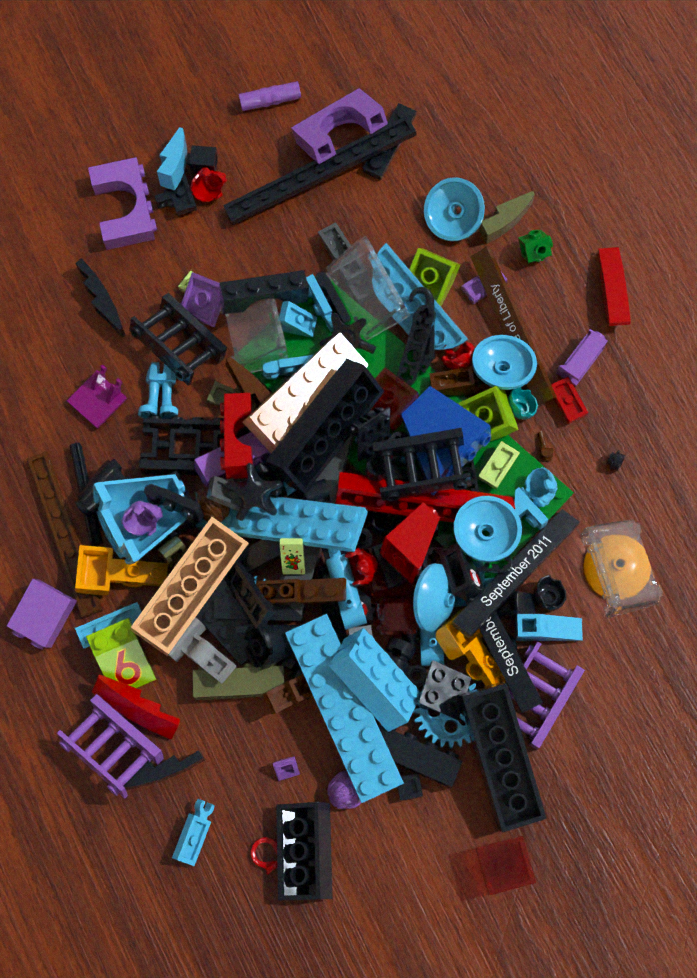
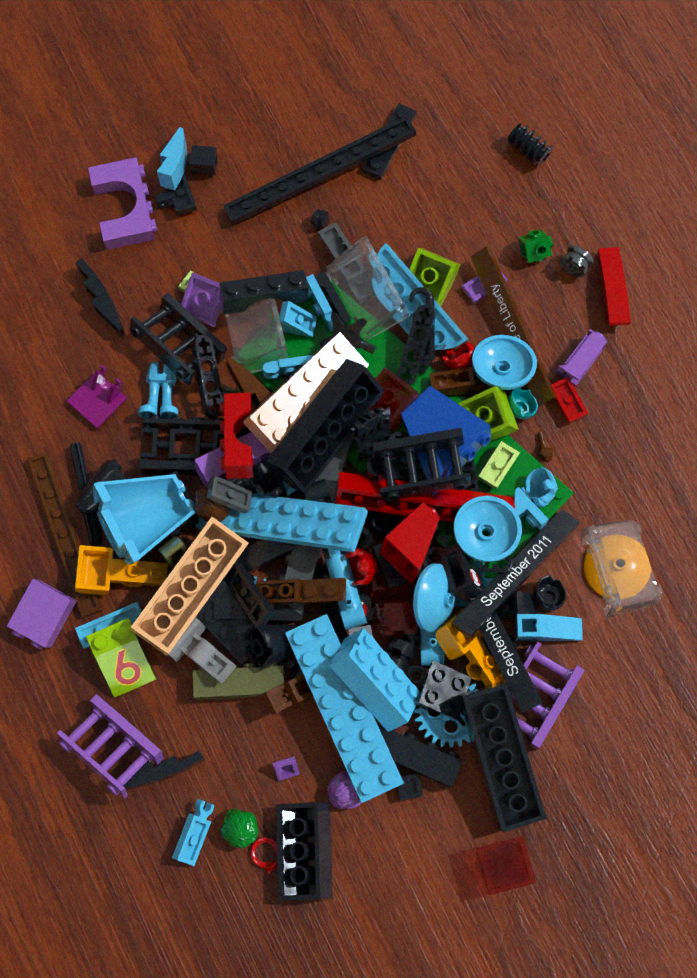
(141, 518): medium lavender hair -> none
(142, 711): red slope -> none
(173, 502): black hinge -> none
(203, 376): none -> black beam
(208, 185): red hair -> none
(239, 828): none -> green hair
(254, 492): black animal -> none
(270, 96): medium lavender axle -> none
(292, 555): yellowish green tile -> none
(320, 219): none -> black plate
(353, 108): medium lavender arch -> none
(442, 204): medium azure dish -> none
(505, 217): olive slope -> none
(529, 145): none -> black piece
(576, 261): none -> dark grey wheel
(615, 460): black plate -> none

